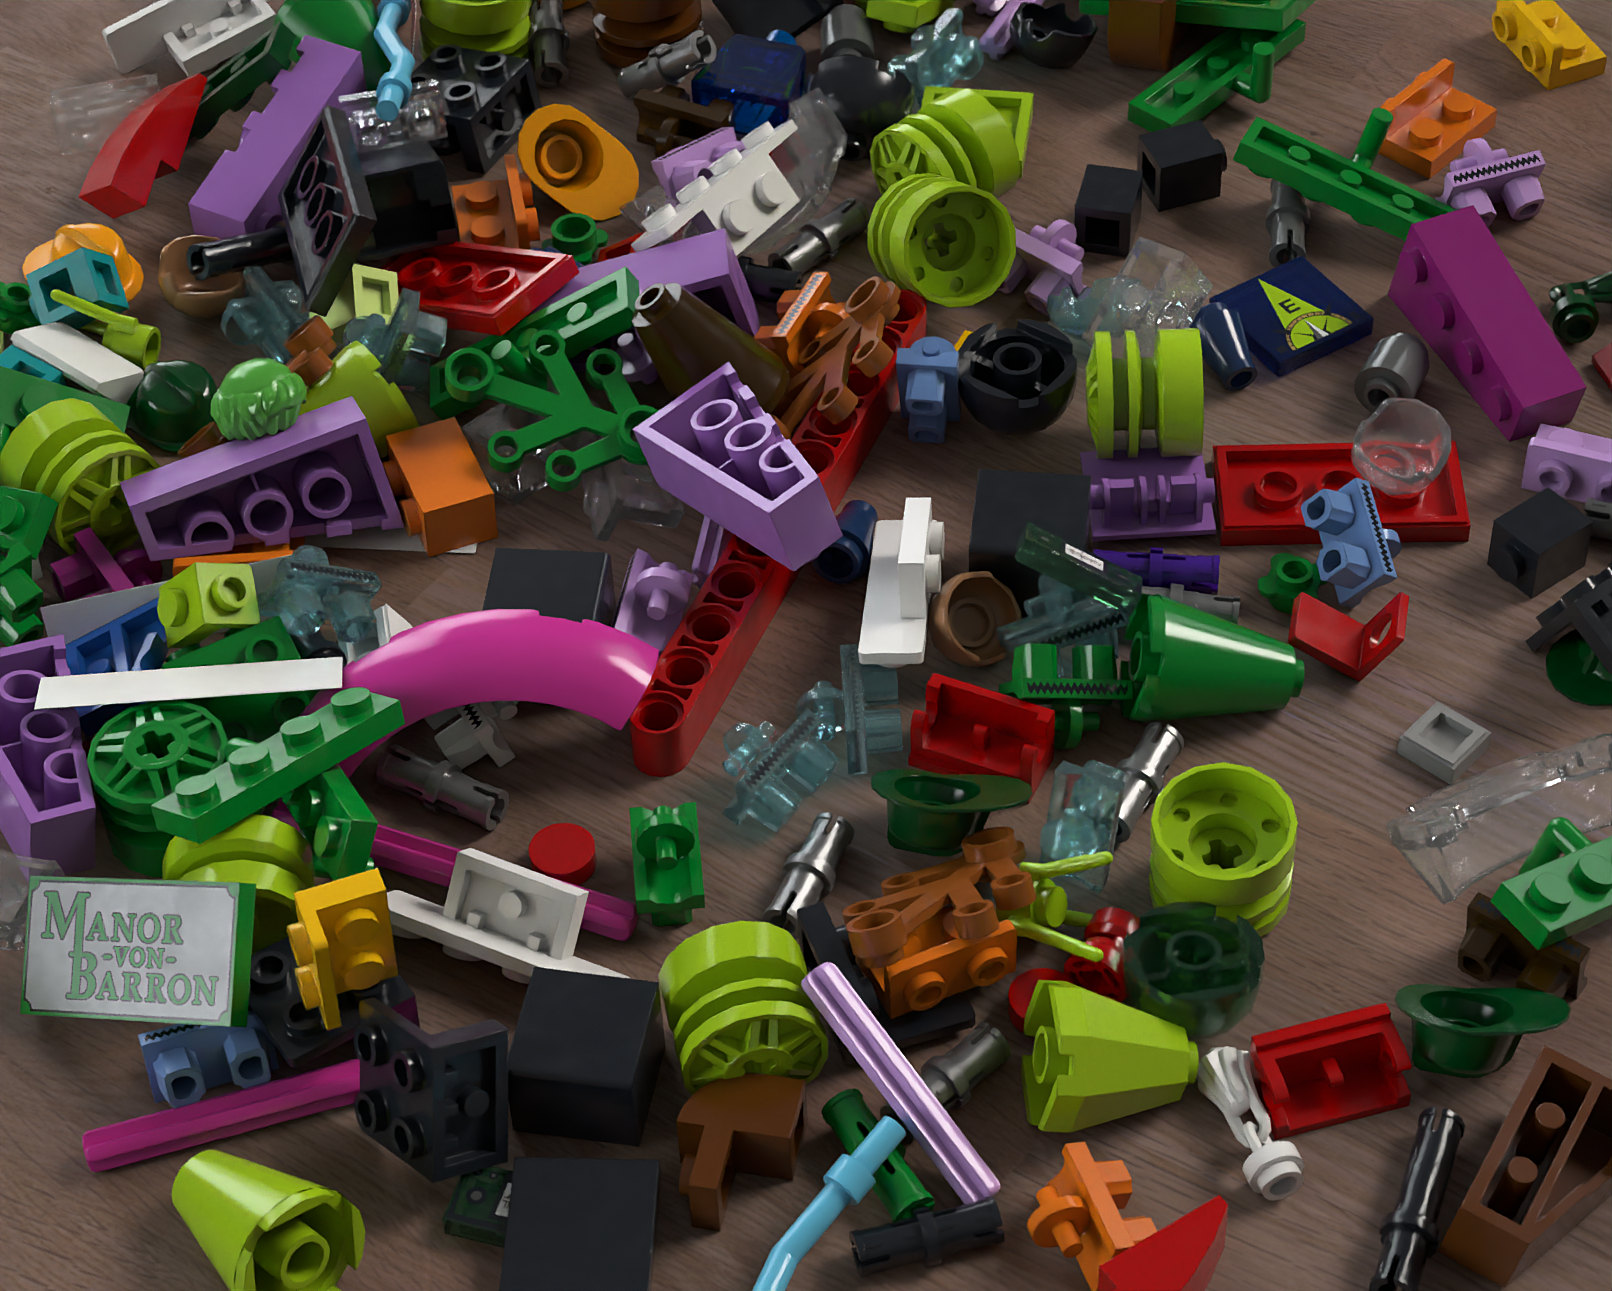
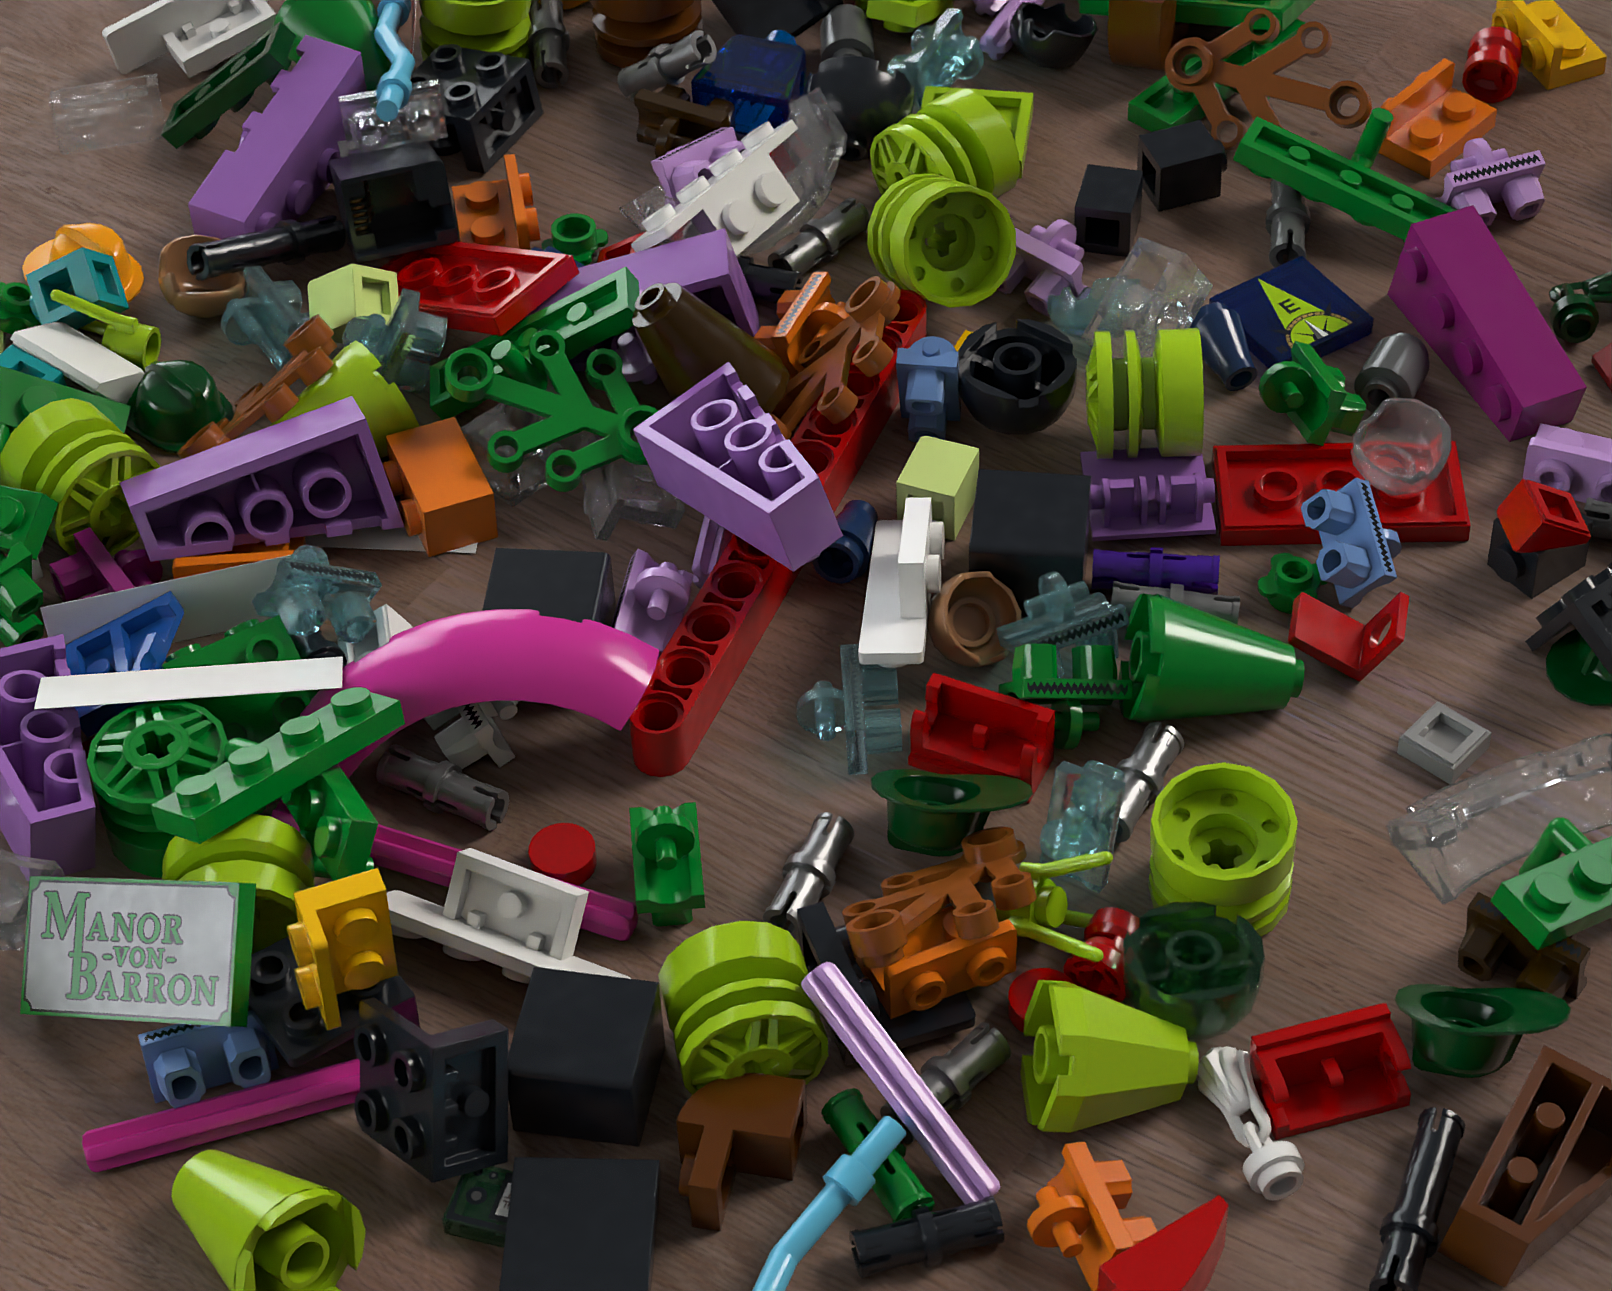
(143, 149): red slope -> none
(206, 600): lime bracket -> none
(257, 399): bright green hair -> none
(326, 210): black tile -> none
(577, 162): light orange piece -> none
(761, 788): clear light blue hips -> none
(945, 474): none -> yellowish green panel
(1079, 568): clear green tile -> none
(1257, 78): none -> dark orange plant
(1311, 395): none -> green hips
(1492, 64): none -> red wheel
(1541, 518): none -> red slope

